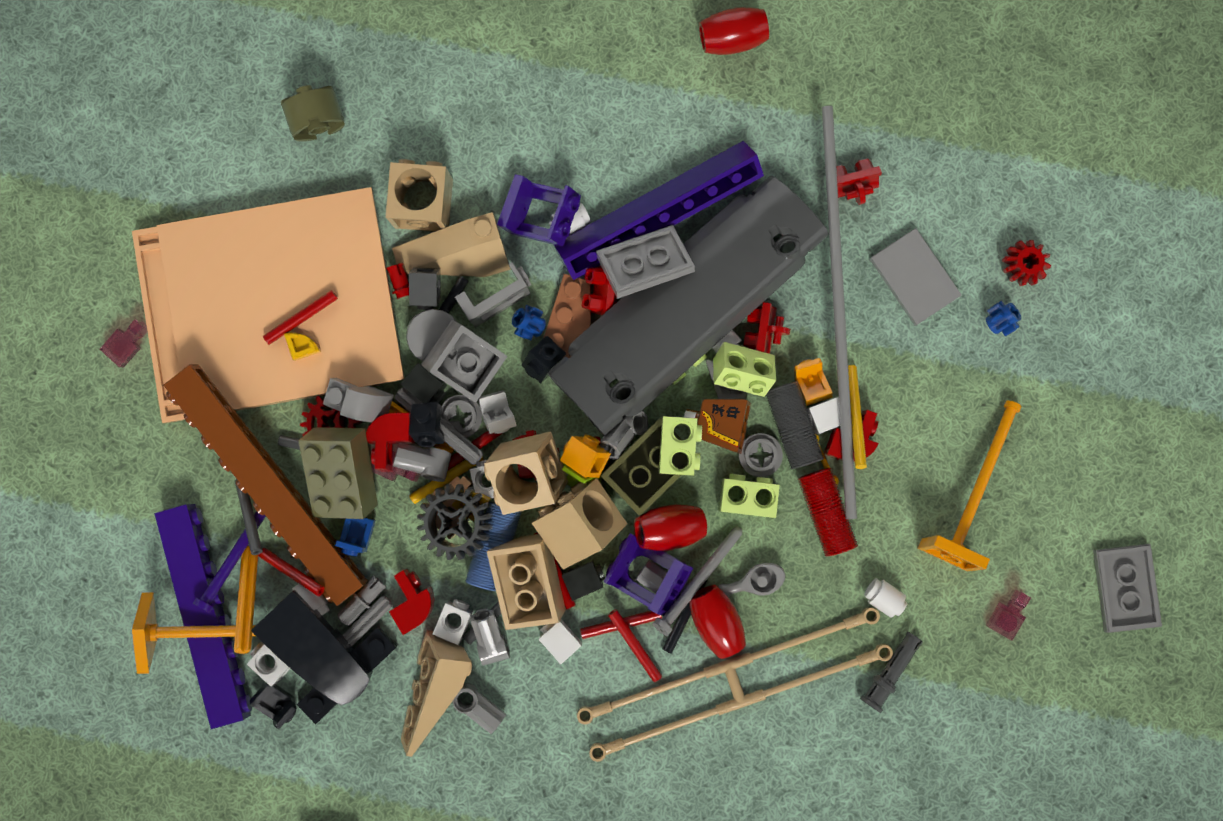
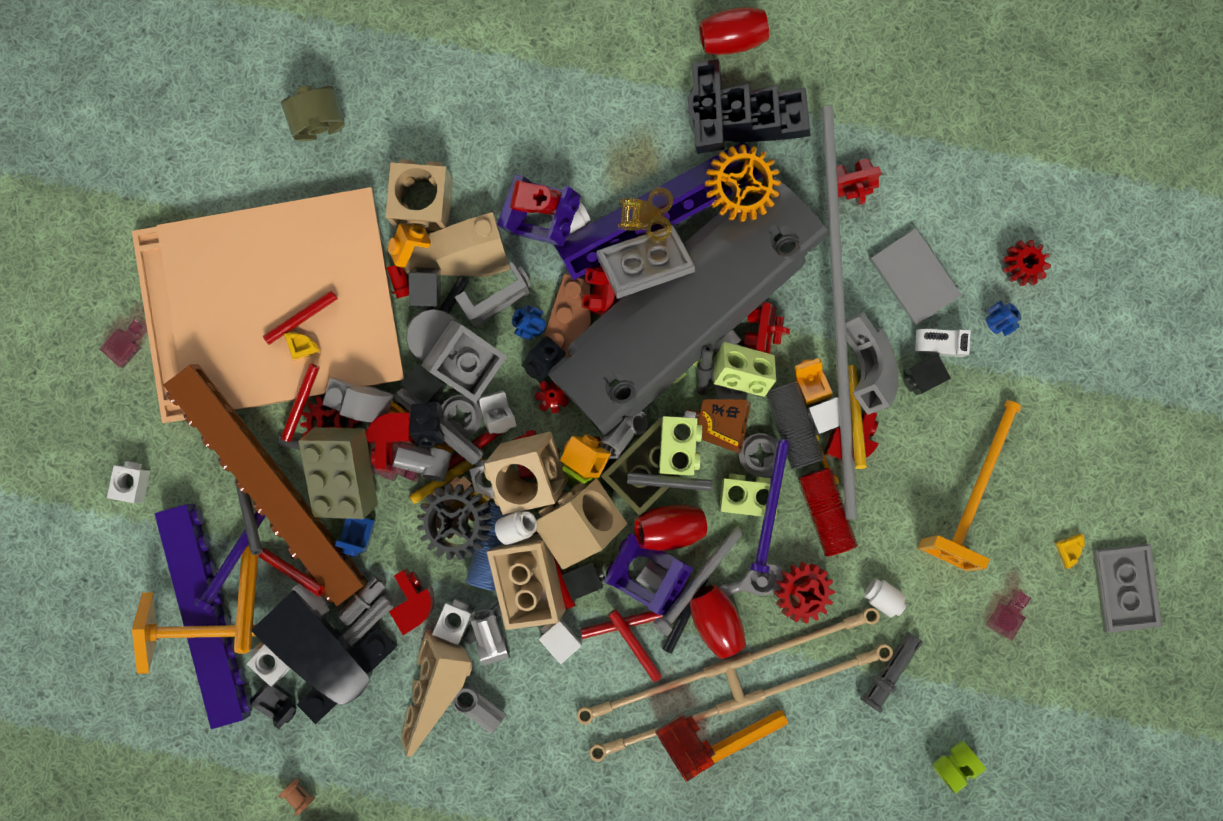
(118, 489): none -> white brick
(296, 796): none -> nougat bush
(300, 402): none -> red piece
(404, 242): none -> light orange bracket
(515, 527): none -> white brick
(534, 198): none -> red piece
(547, 401): none -> red plant
(646, 214): none -> clear yellow piece
(669, 481): none -> dark grey piece
(685, 746): none -> clear red brick
(704, 369): none -> dark grey bar
(731, 180): none -> light orange gear
(742, 114): none -> black slope
(749, 735): none -> light orange axle
(771, 508): none -> dark purple bar
(804, 605): none -> red gear
(877, 364): none -> light grey arch
(926, 375): none -> pearl dark grey brick
(943, 342): none -> white leg
(958, 767): none -> lime wheel
(1070, 550): none -> yellow tile

